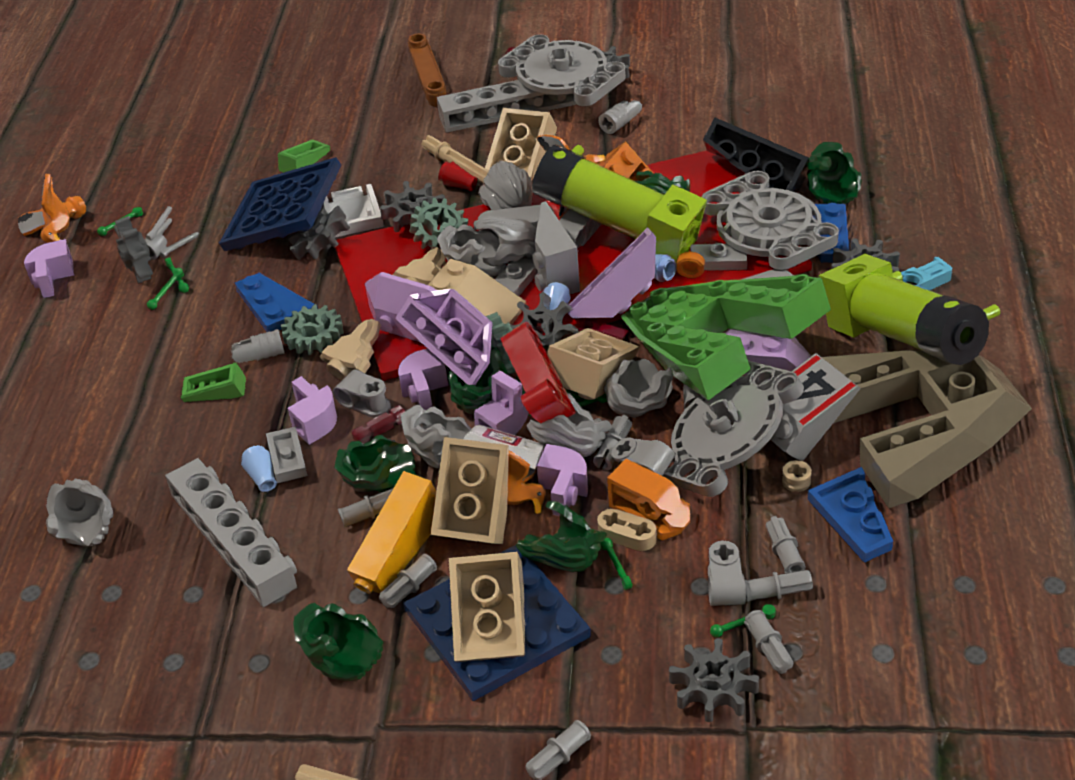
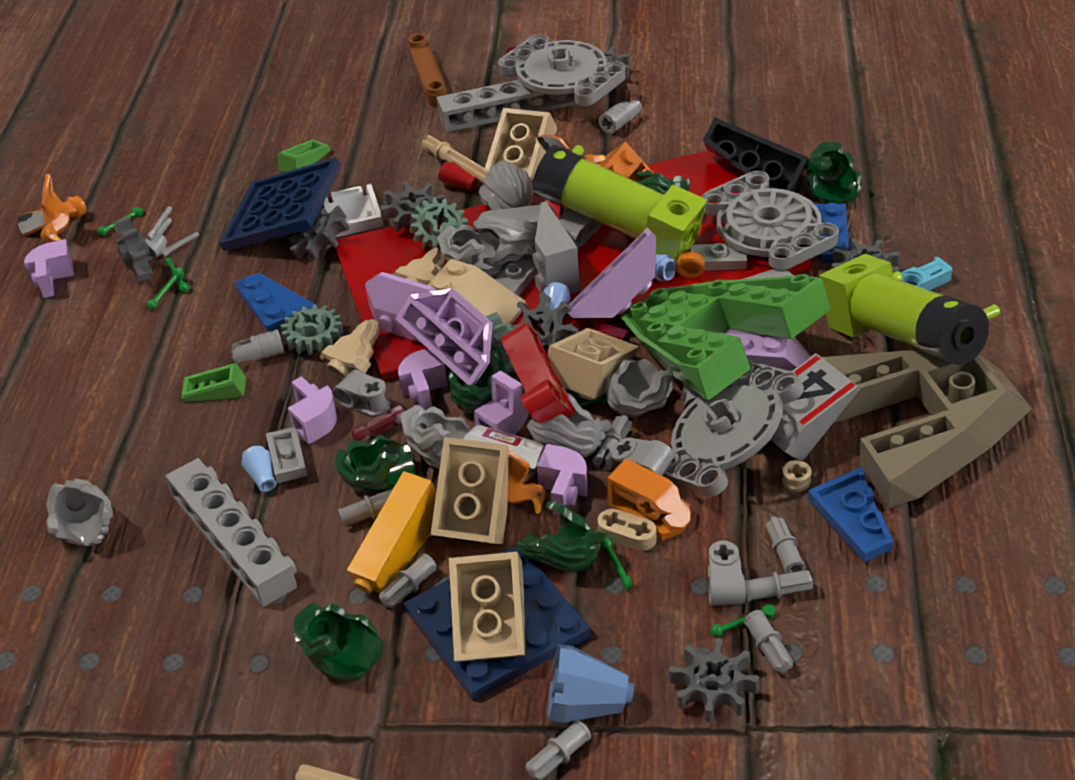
(585, 687): none -> medium blue cone

